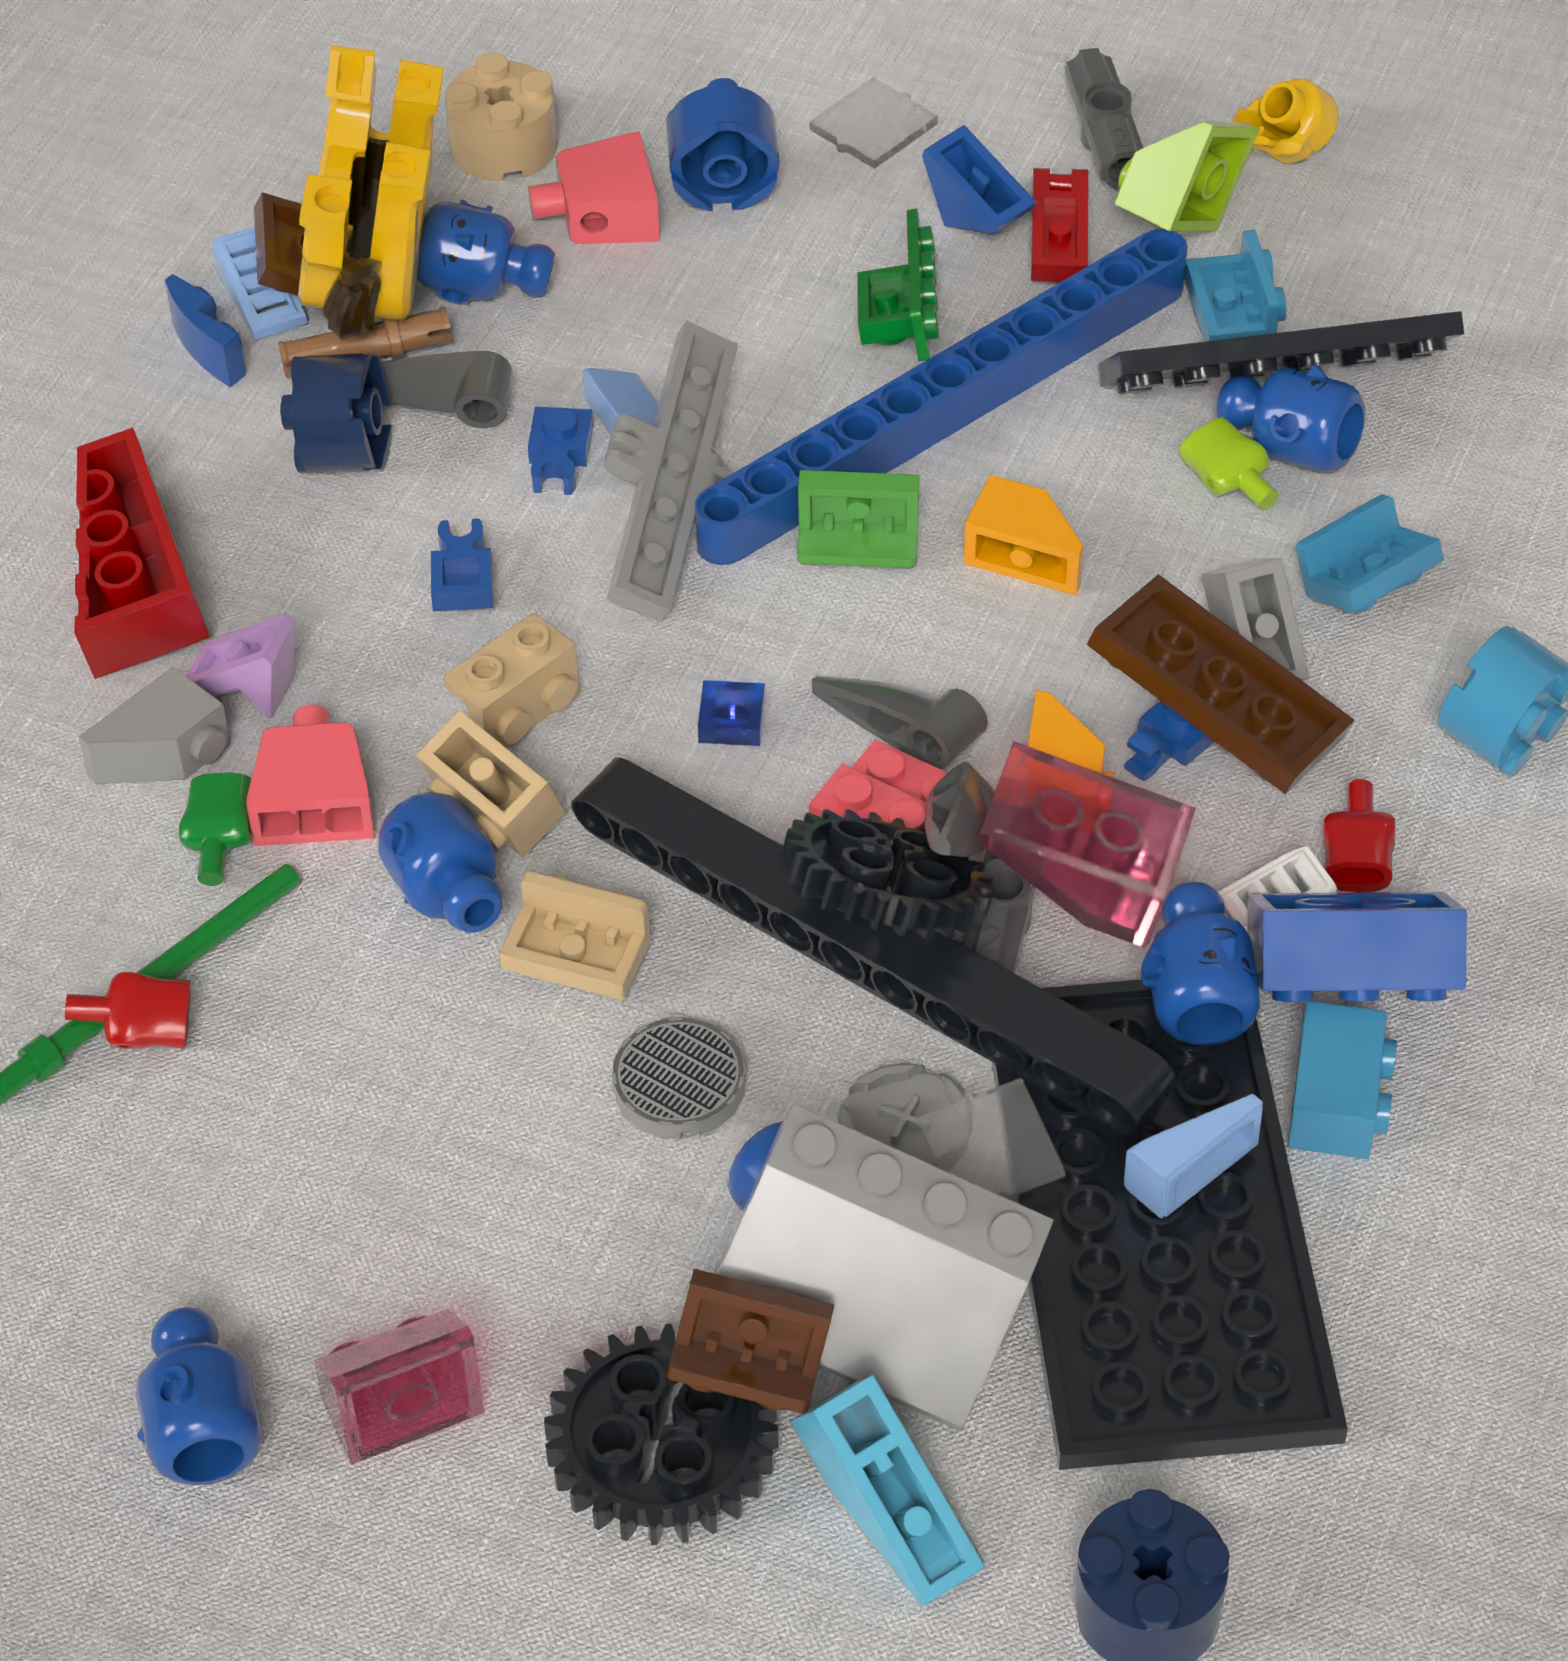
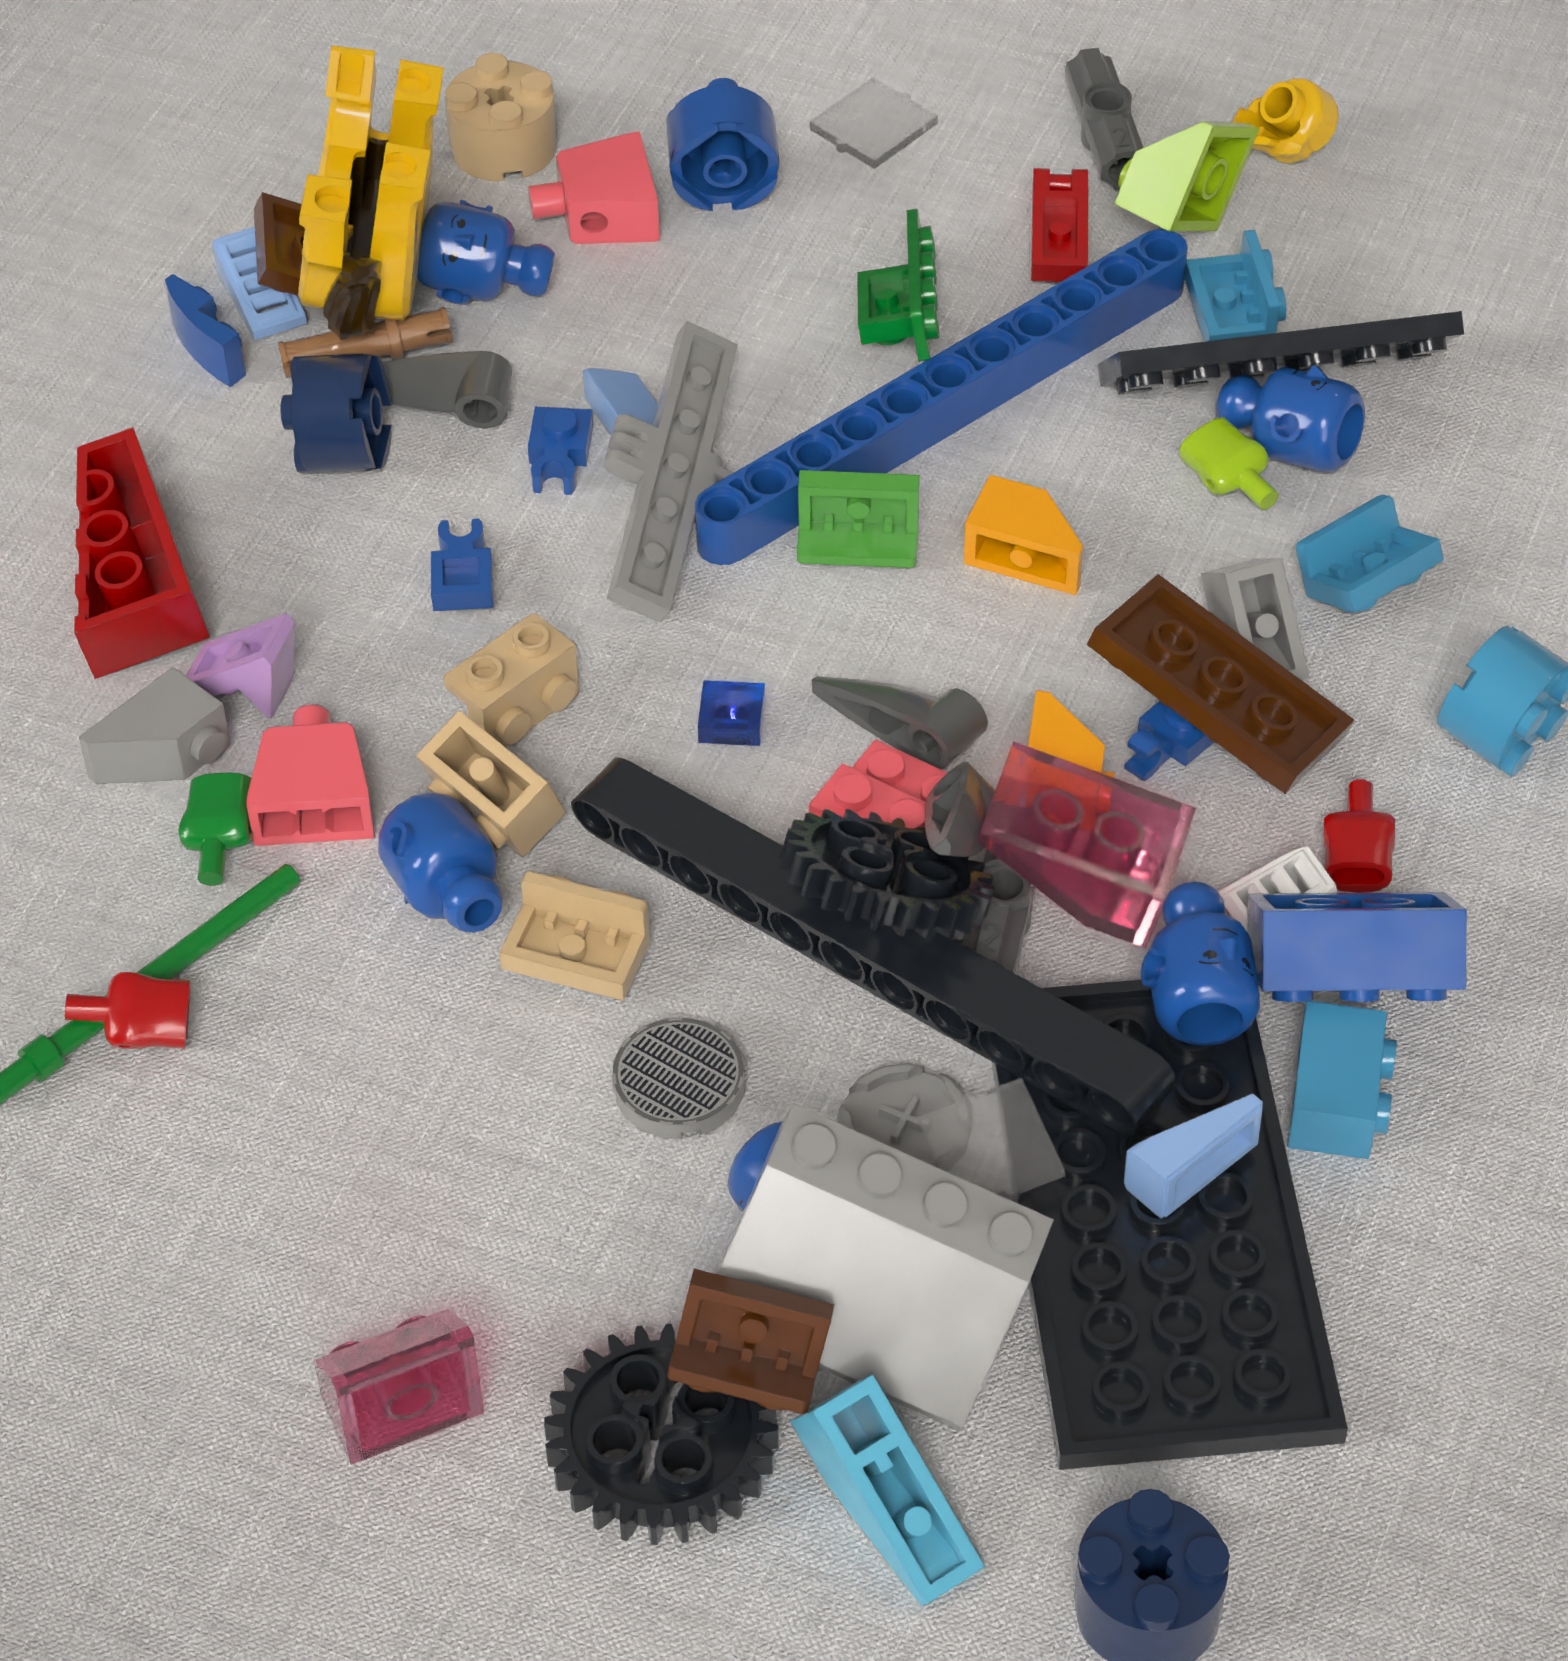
(196, 1402): blue piece -> none
(973, 185): blue slope -> none

